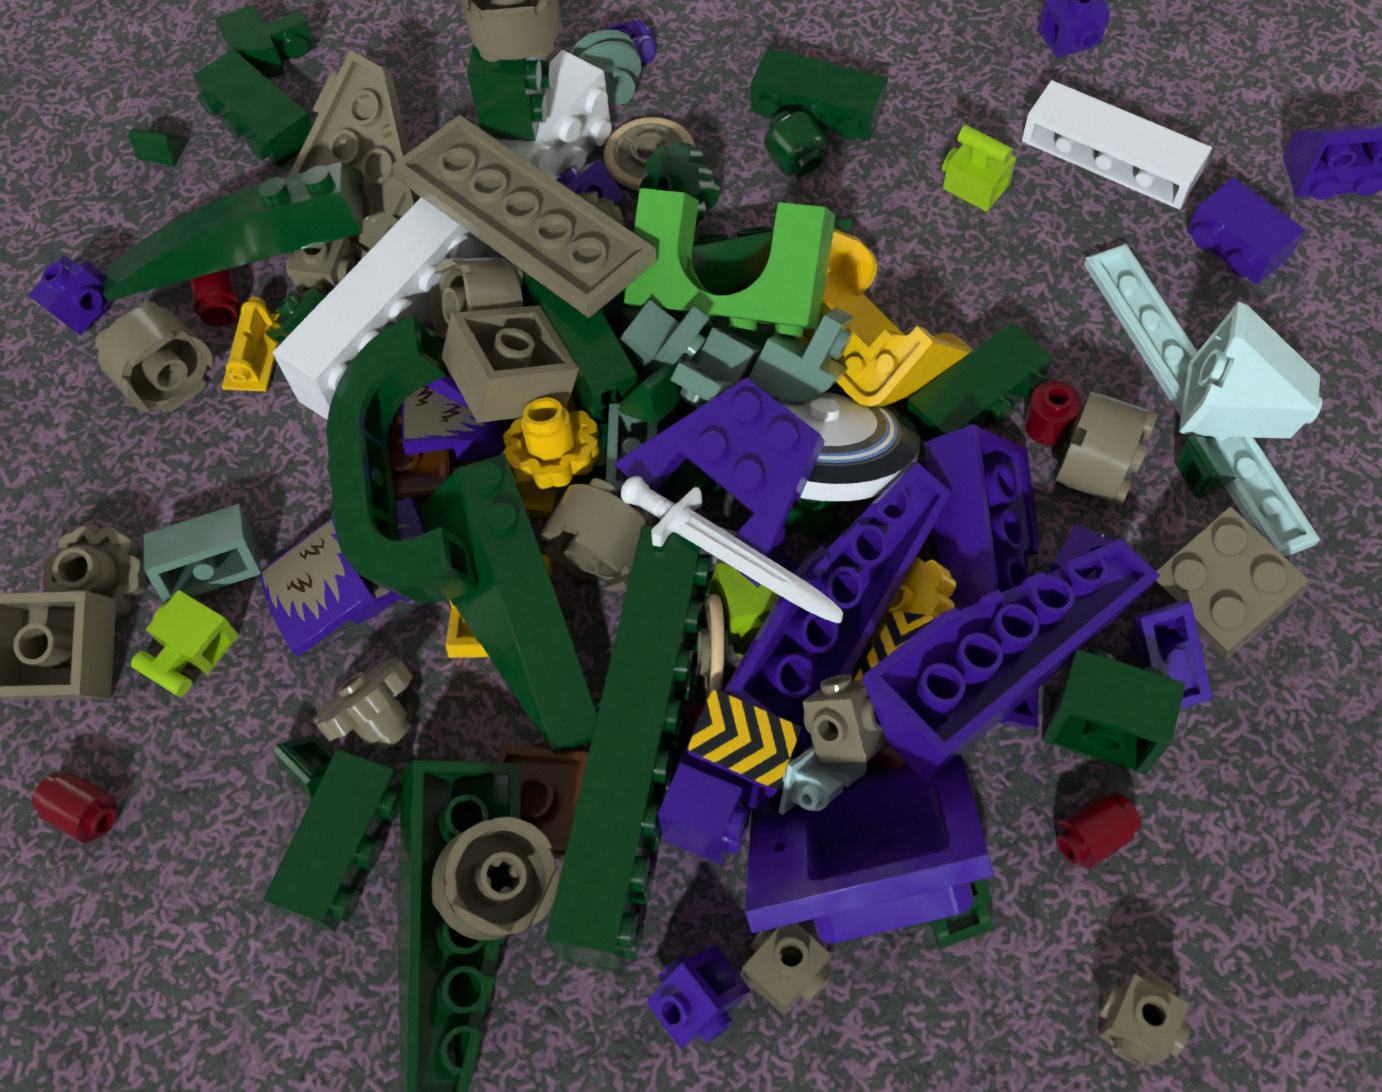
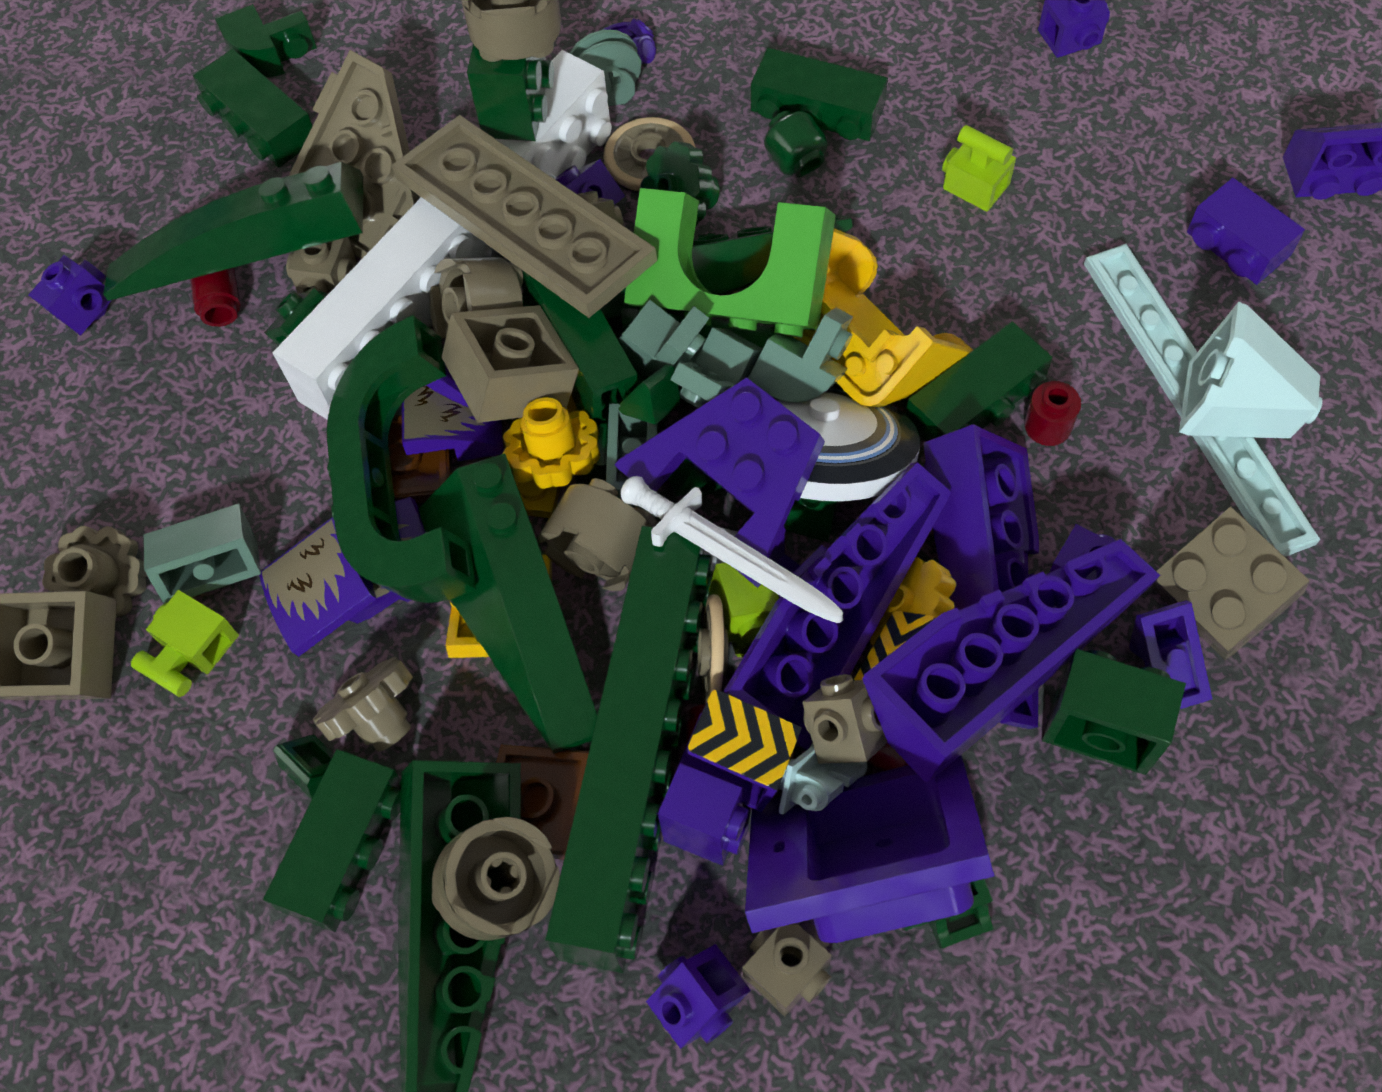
(74, 806): dark red brick -> none
(153, 358): dark tan brick -> none
(157, 146): dark green slope -> none
(251, 352): yellow hinge -> none
(1097, 829): dark red brick -> none
(1106, 447): dark tan brick -> none
(1116, 144): white brick -> none
(1130, 1033): dark tan brick -> none
(1203, 466): dark green slope -> none

